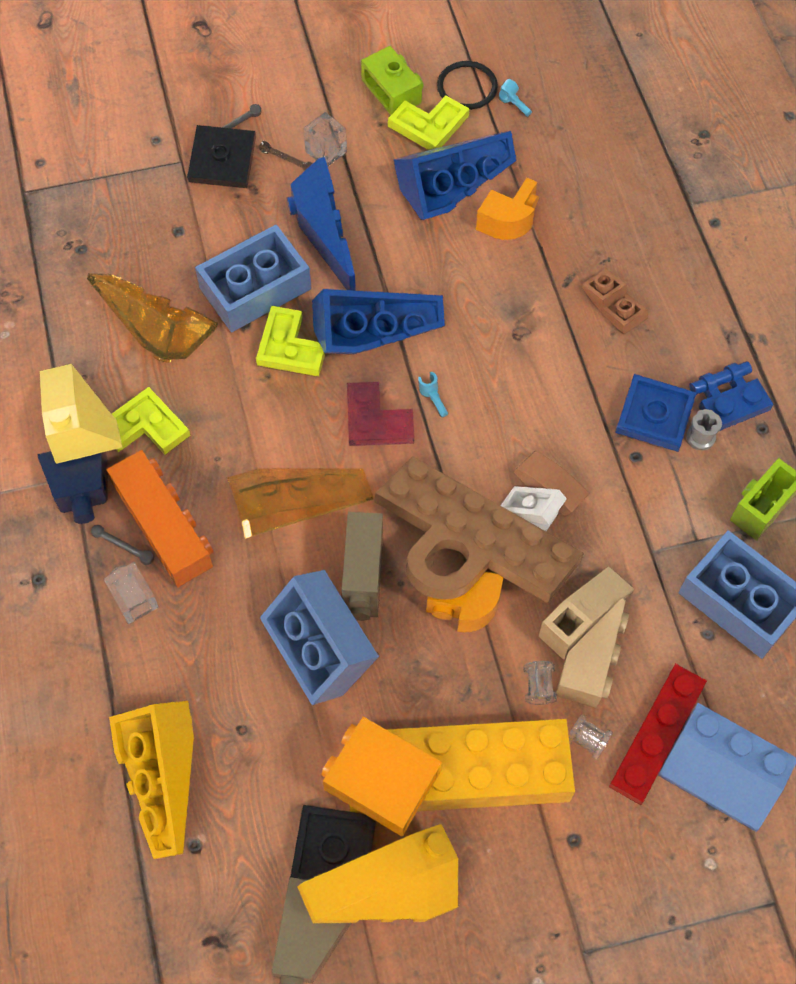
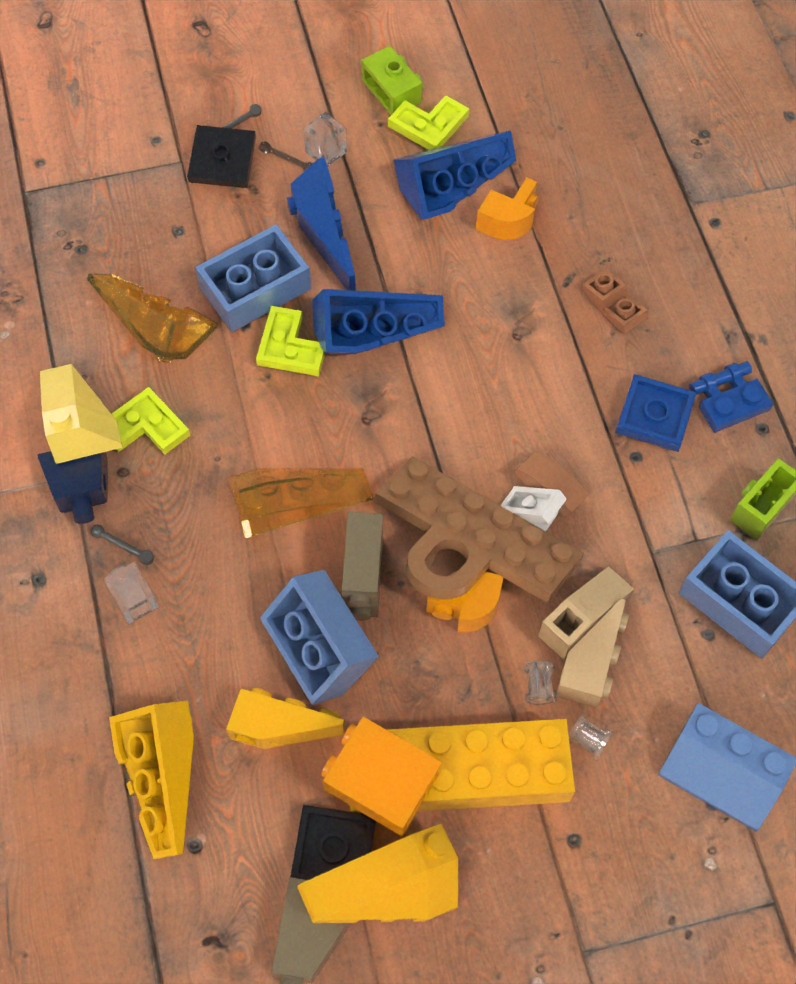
(160, 518): orange brick -> none
(276, 723): none -> yellow slope
(374, 426): clear pink plate -> none
(431, 390): medium azure hand -> none
(469, 64): black tyre -> none
(508, 94): medium azure hand -> none
(657, 734): red plate -> none
(703, 430): light grey bush -> none

